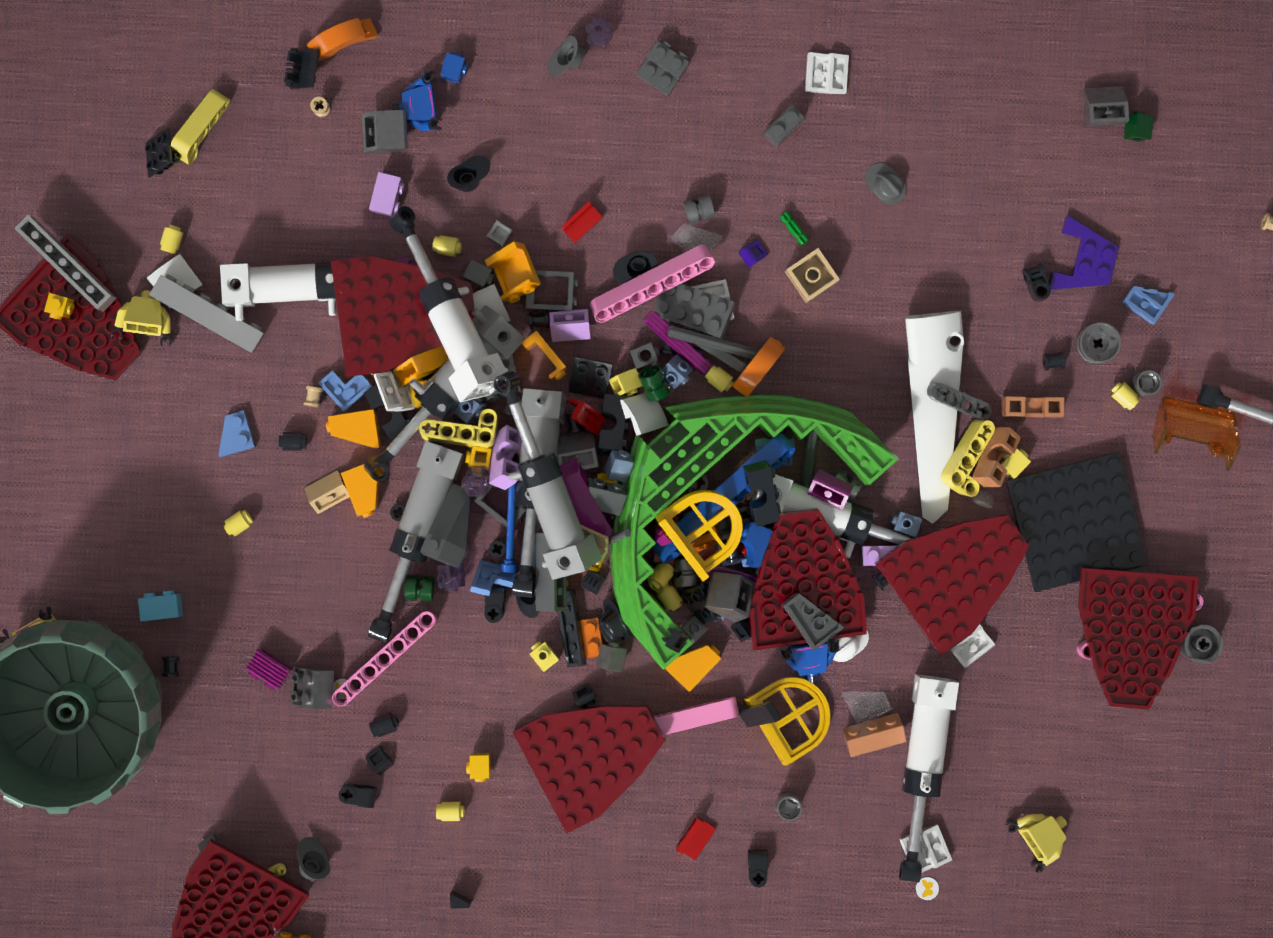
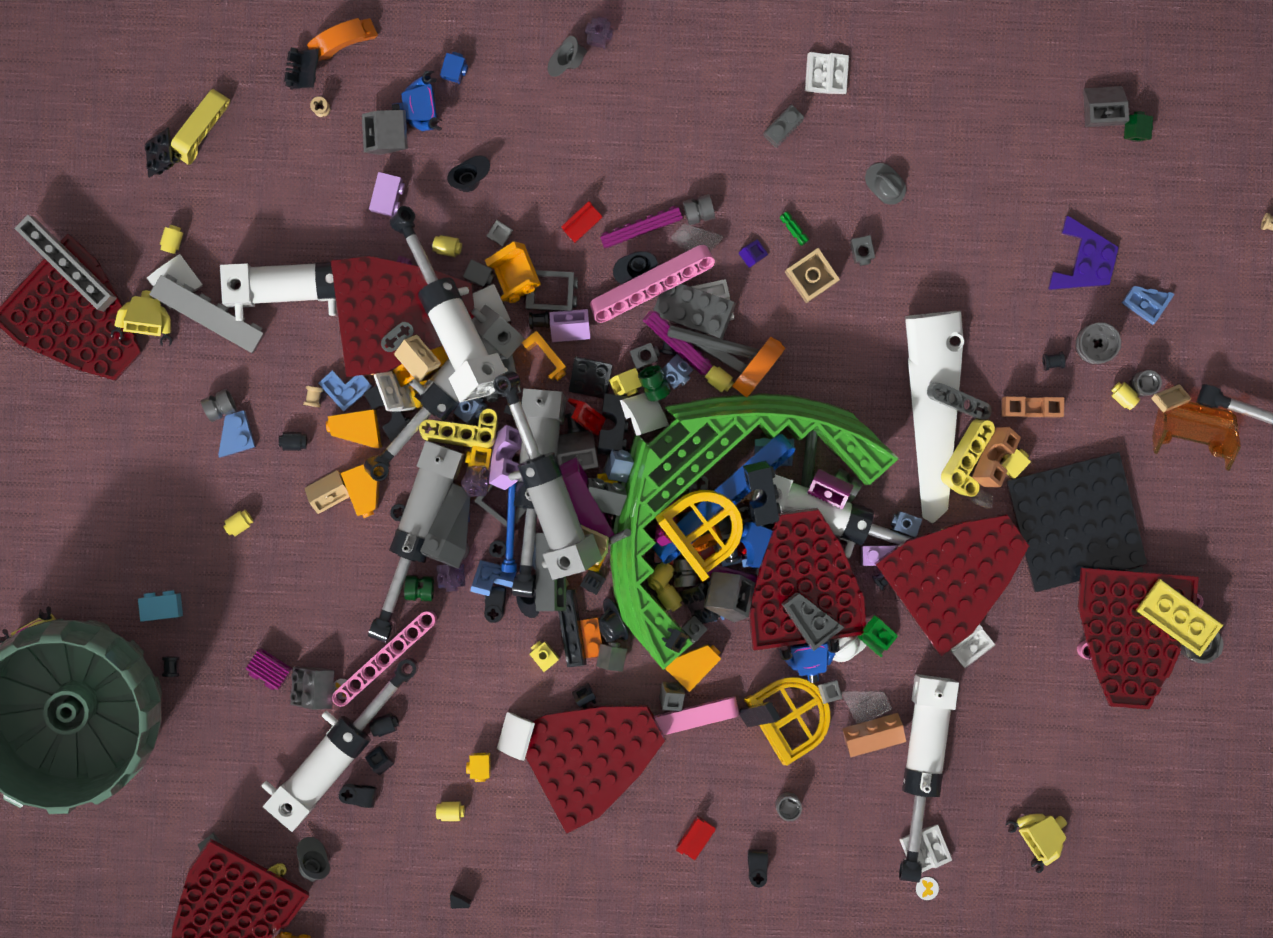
(59, 306): yellow brick -> none
(218, 405): none -> flat silver wheel
(329, 758): none -> white piece
(393, 333): none -> dark grey beam
(416, 357): none -> tan panel
(515, 736): none -> white slope
(641, 227): none -> magenta piece
(663, 67): dark grey plate -> none
(671, 696): none -> dark grey brick
(742, 629): black tile -> none
(830, 691): none -> light grey tile
(862, 242): none -> dark grey brick
(877, 636): none -> green plate
(1036, 281): black piece -> none
(1171, 398): none -> tan tile
(1179, 617): none -> light yellow tile

